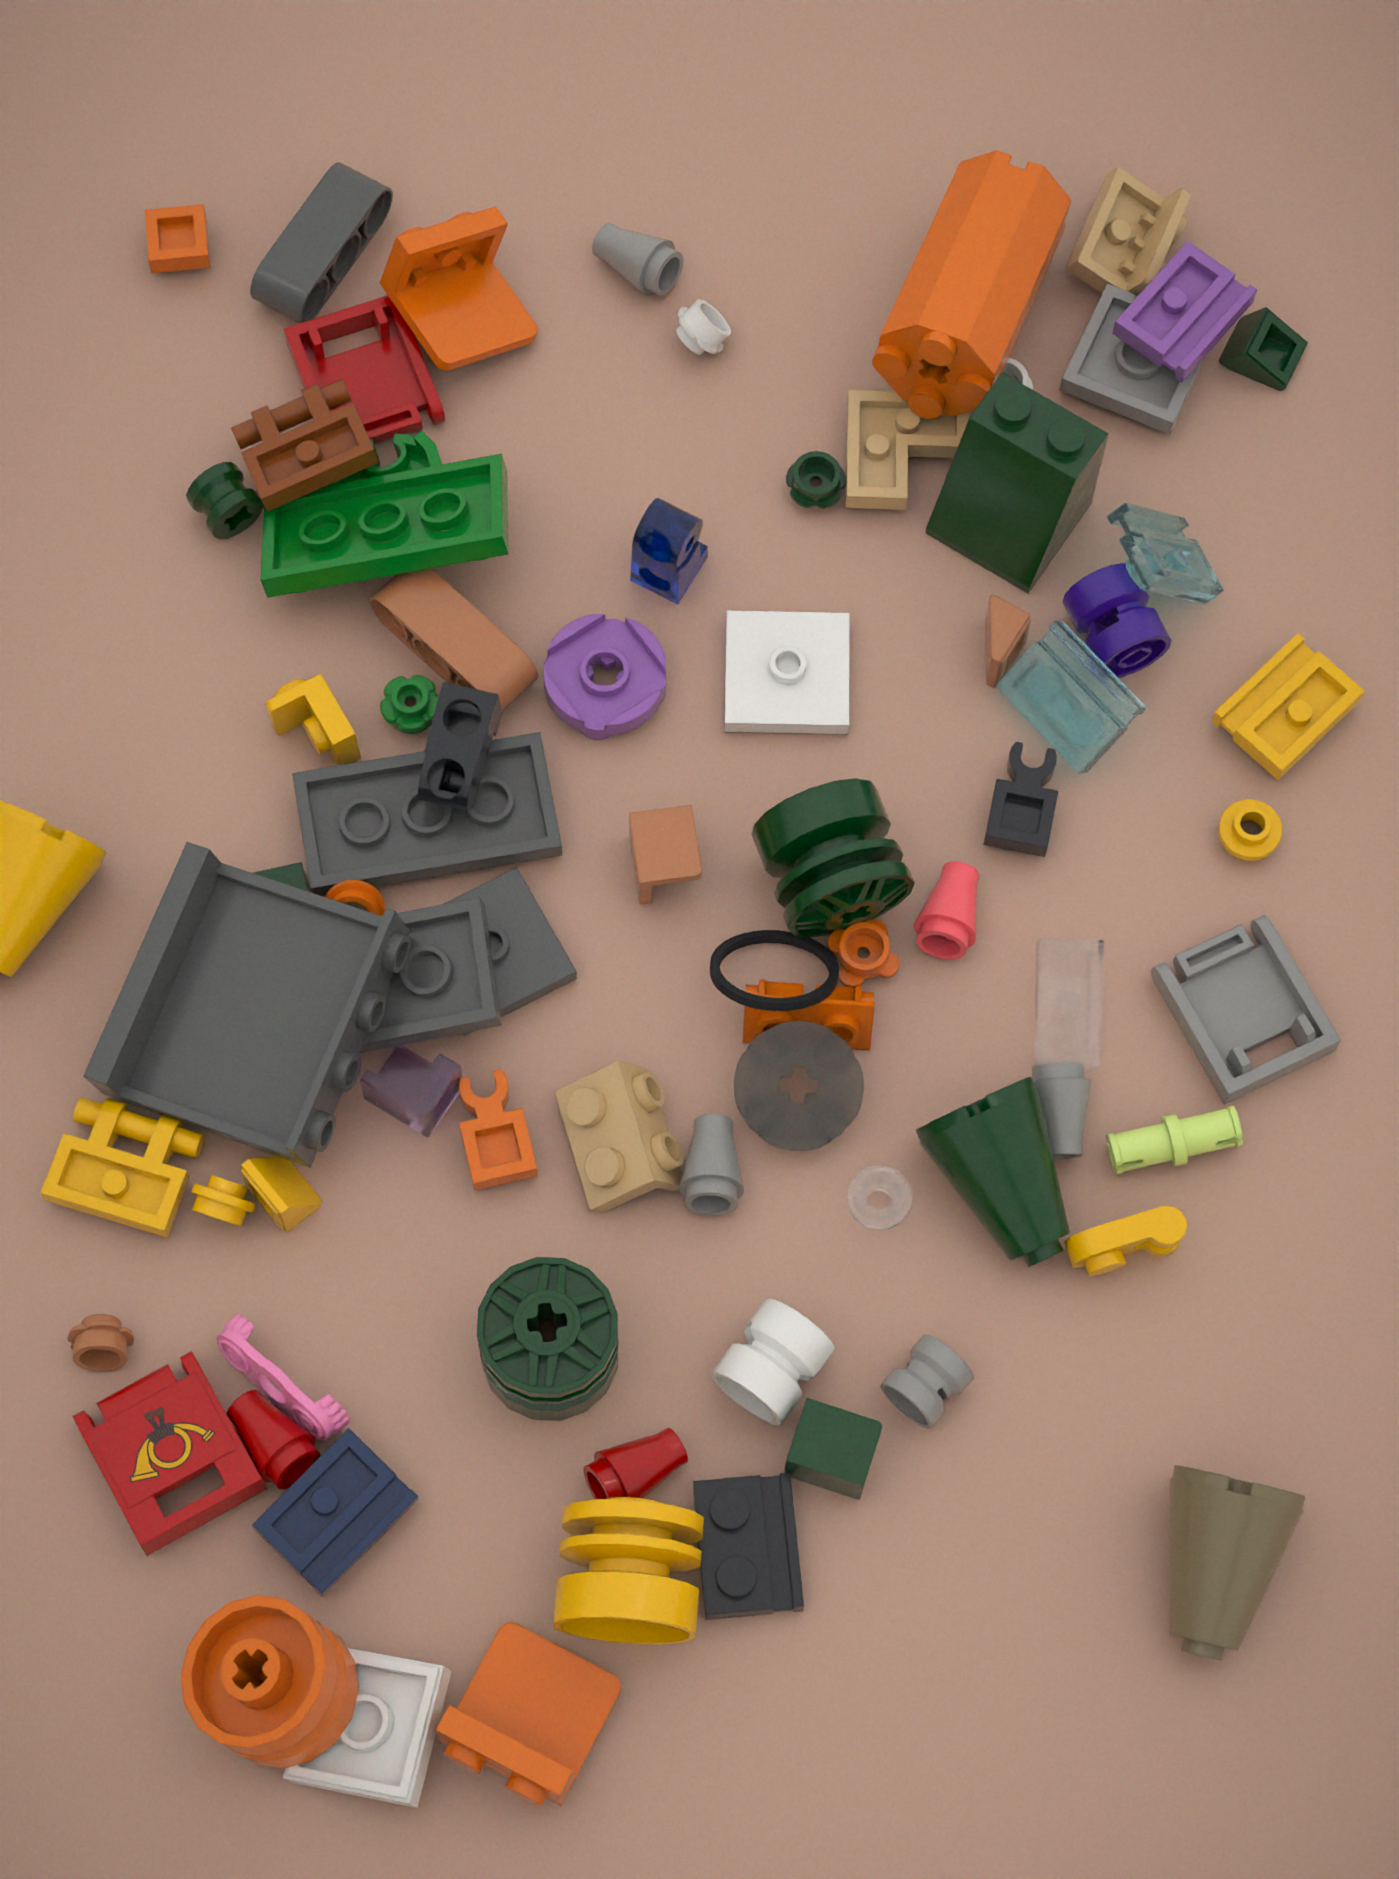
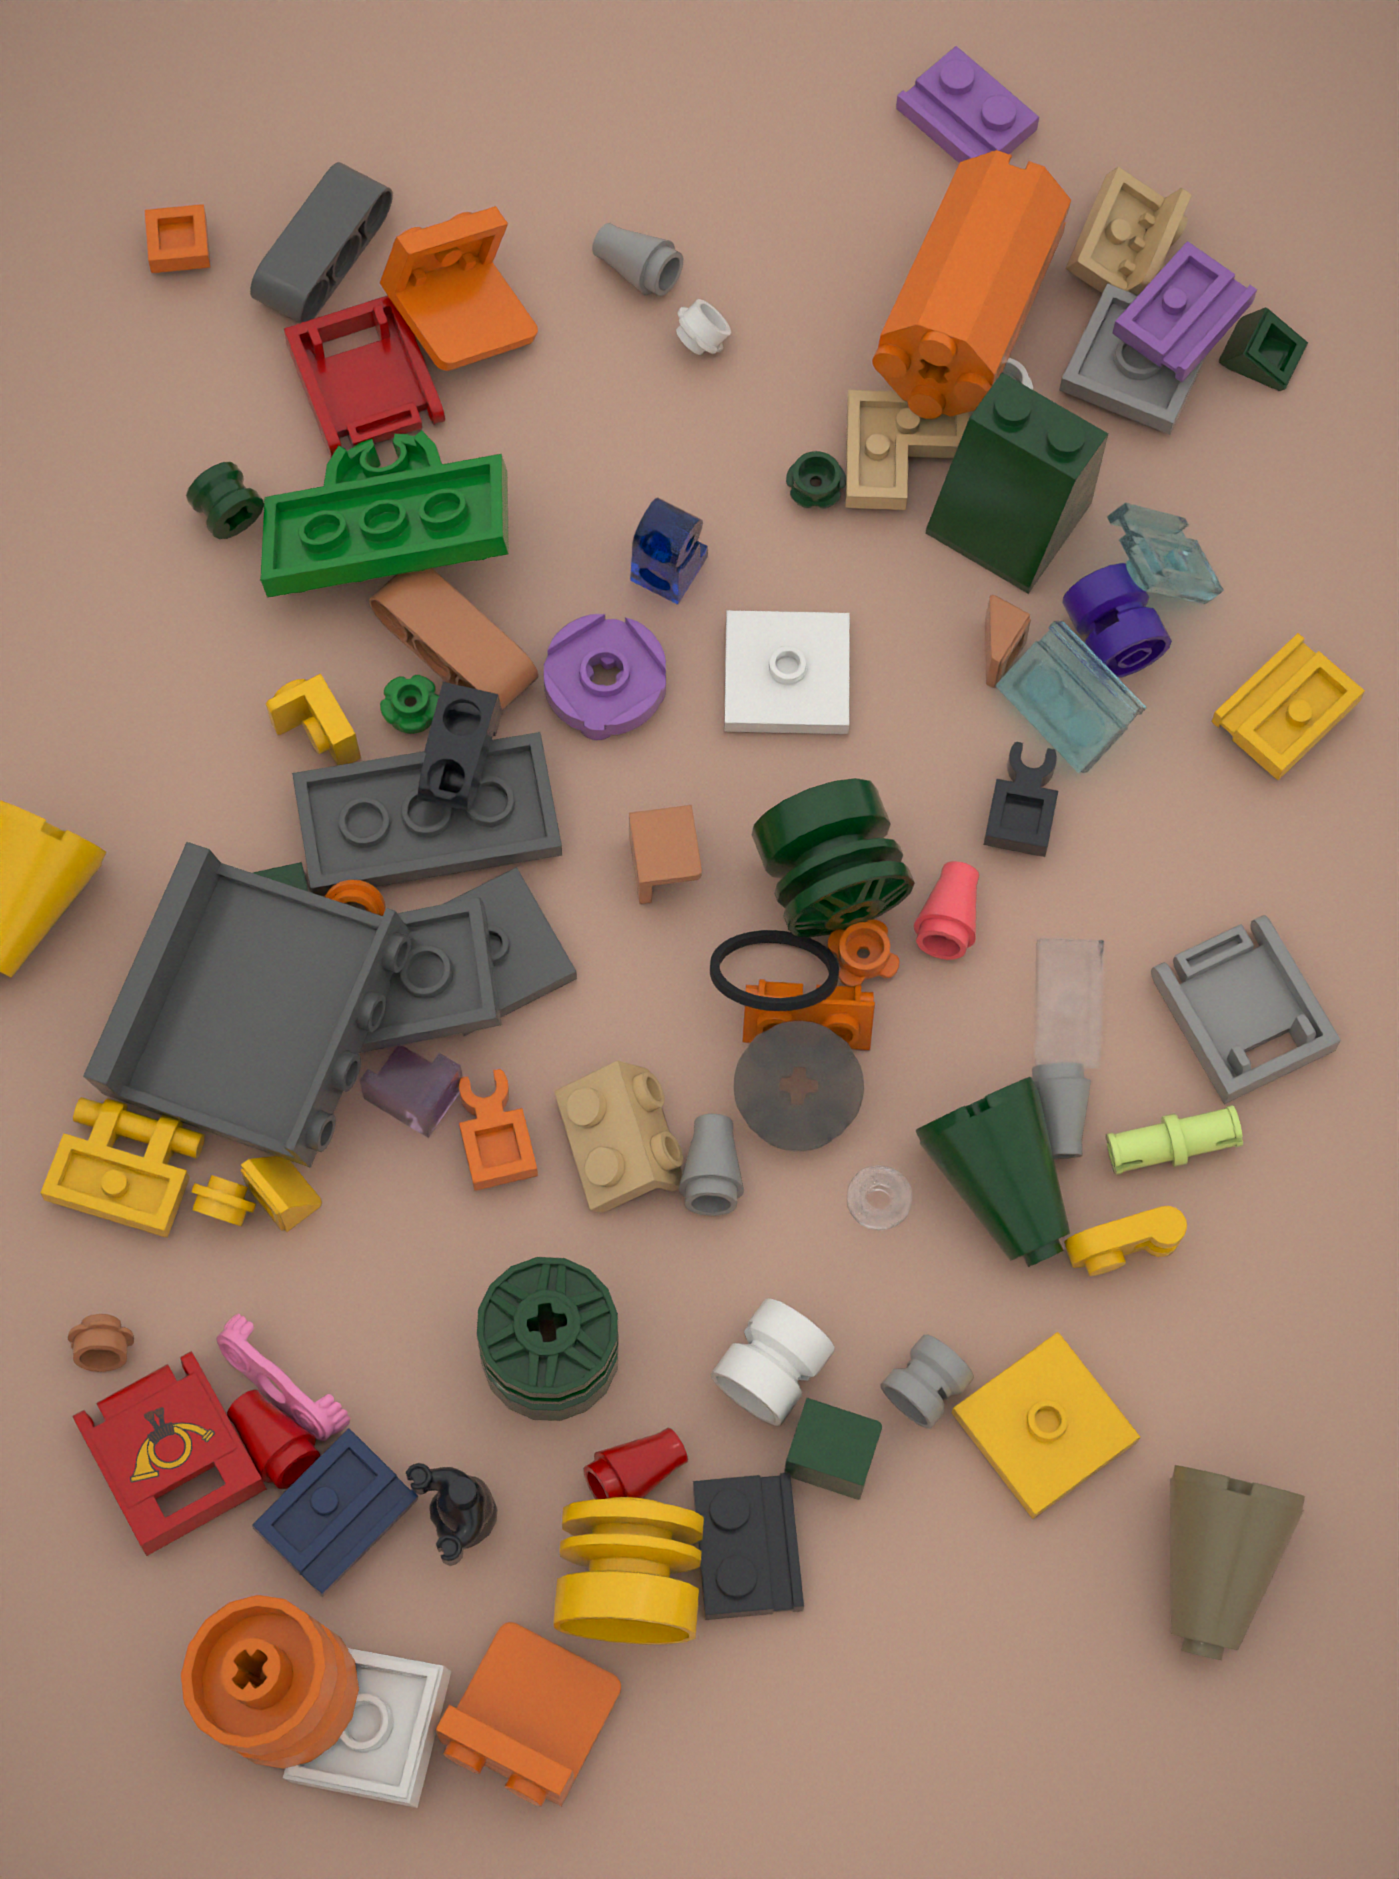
(309, 455): dark orange plate -> none
(459, 1510): none -> black piece
(966, 109): none -> medium lavender plate
(1045, 1425): none -> yellow plate
(1242, 844): yellow plate -> none

